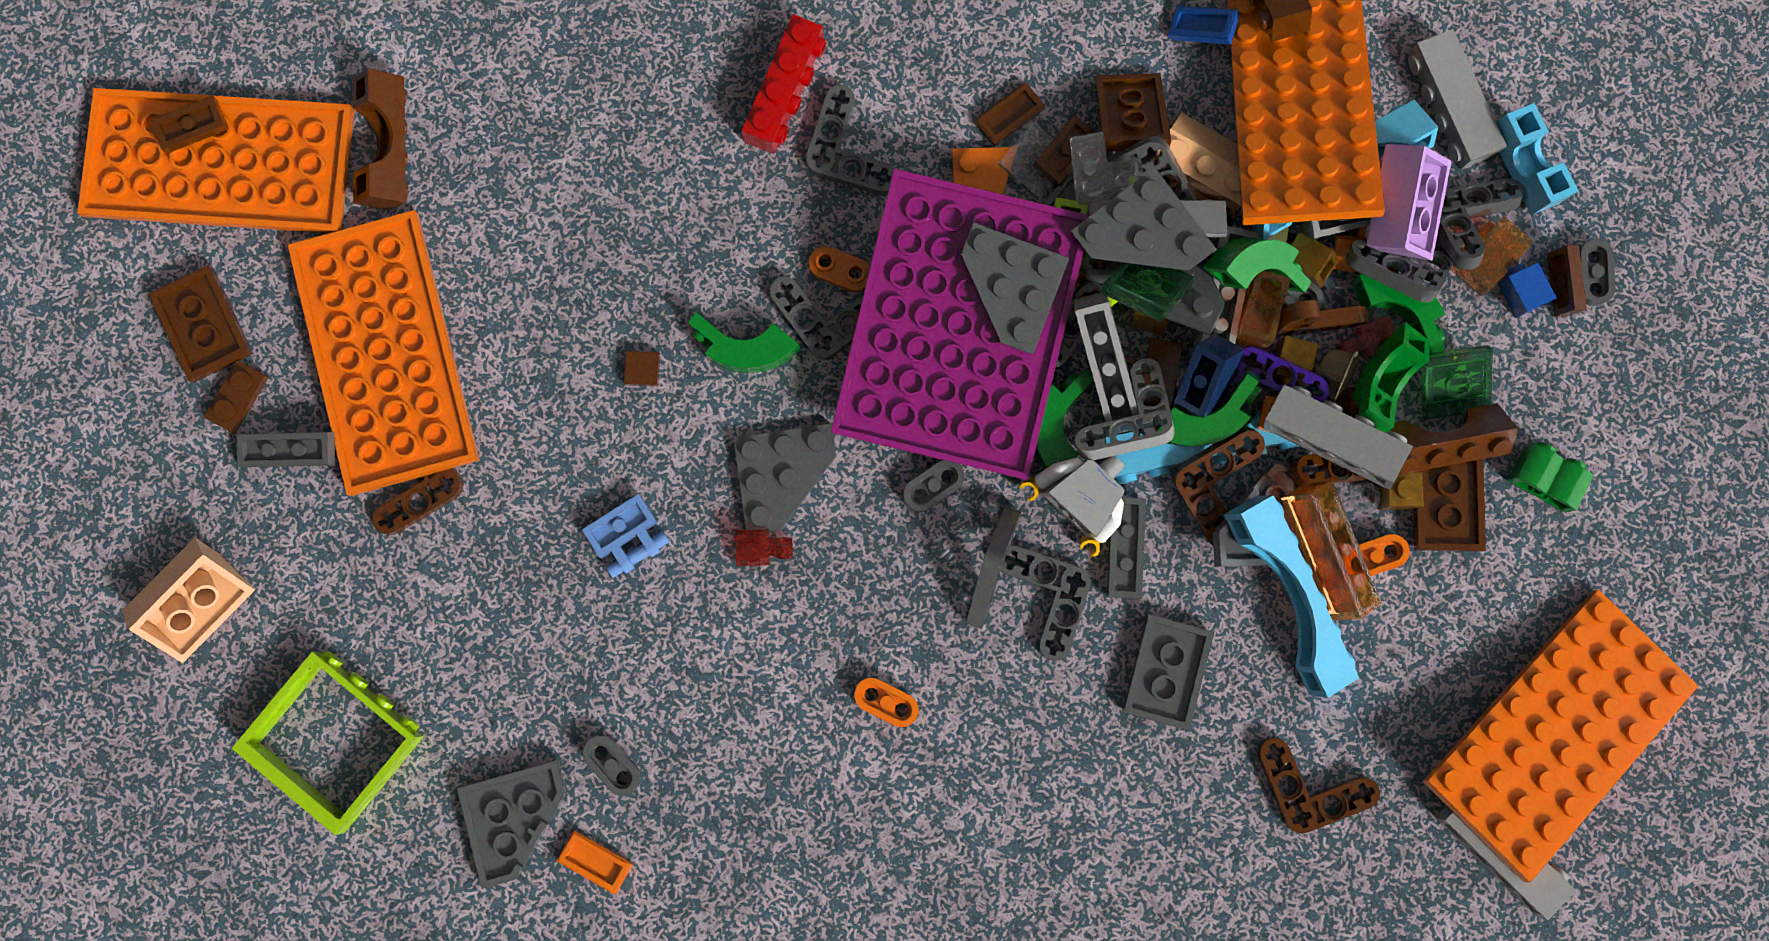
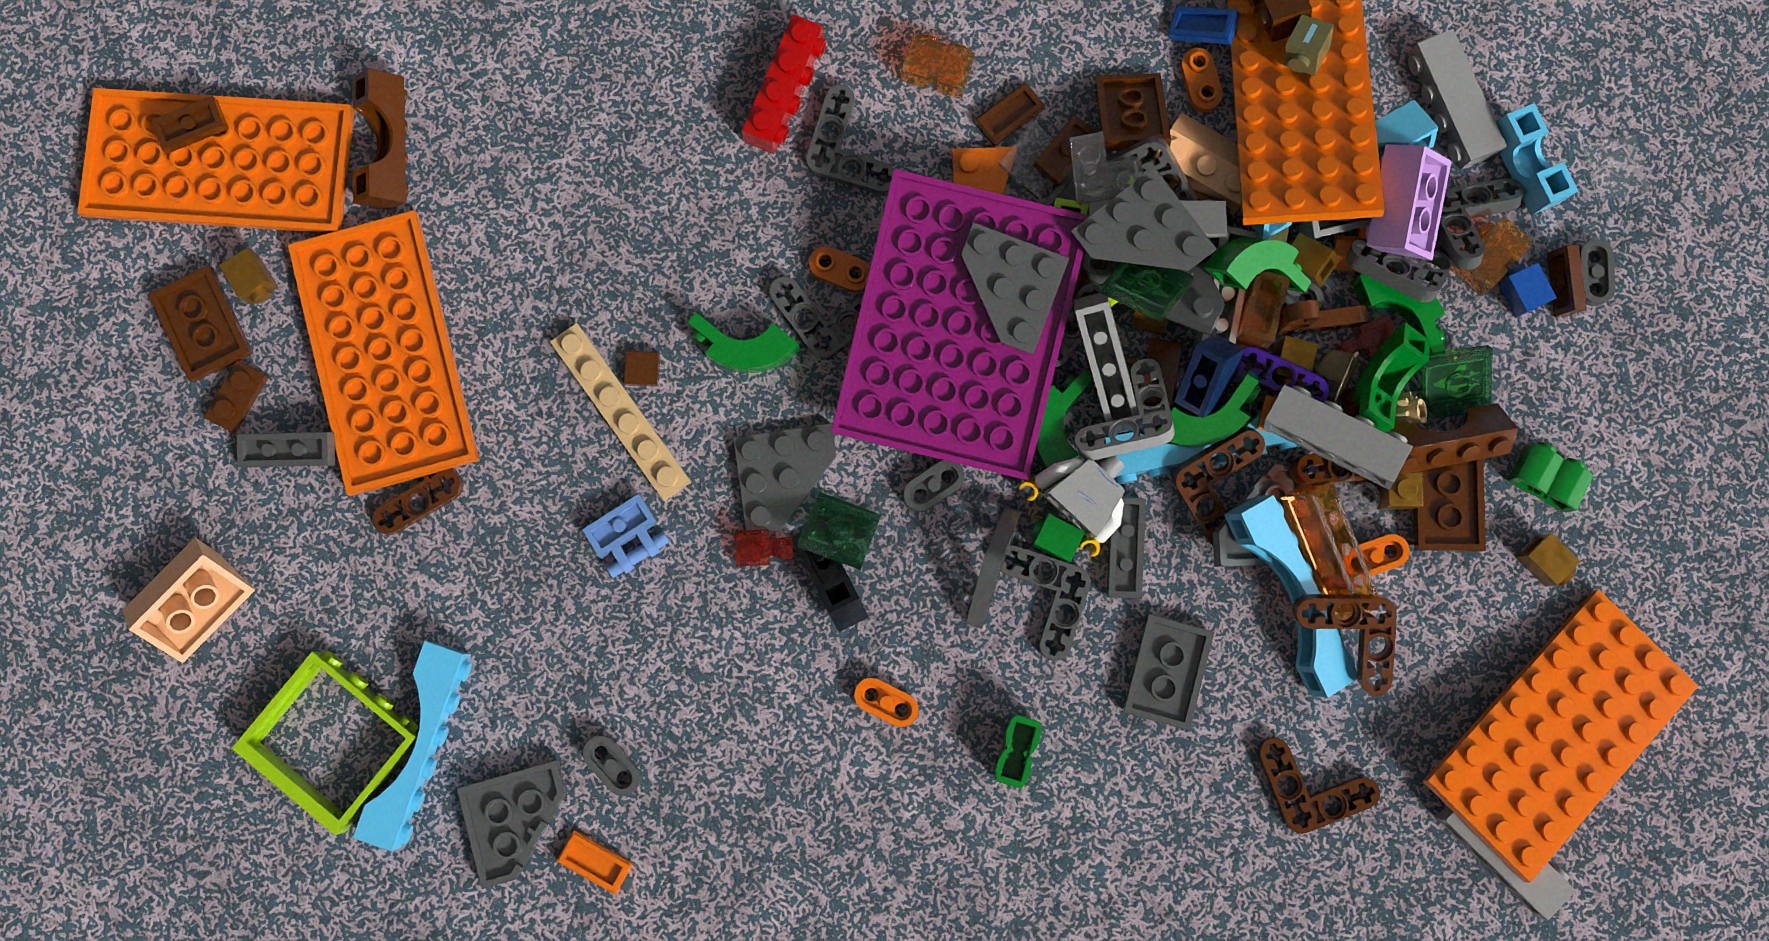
(249, 277): none -> pearl gold brick
(437, 677): none -> medium azure arch
(620, 412): none -> tan plate
(834, 588): none -> black slope
(839, 530): none -> clear green plate
(938, 64): none -> clear orange brick
(1014, 759): none -> green brick
(1056, 537): none -> green brick
(1201, 78): none -> orange plate
(1308, 45): none -> olive brick
(1368, 628): none -> reddish brown beam
(1411, 409): none -> tan gear
(1549, 560): none -> pearl gold brick
(1615, 167): none -> clear piece

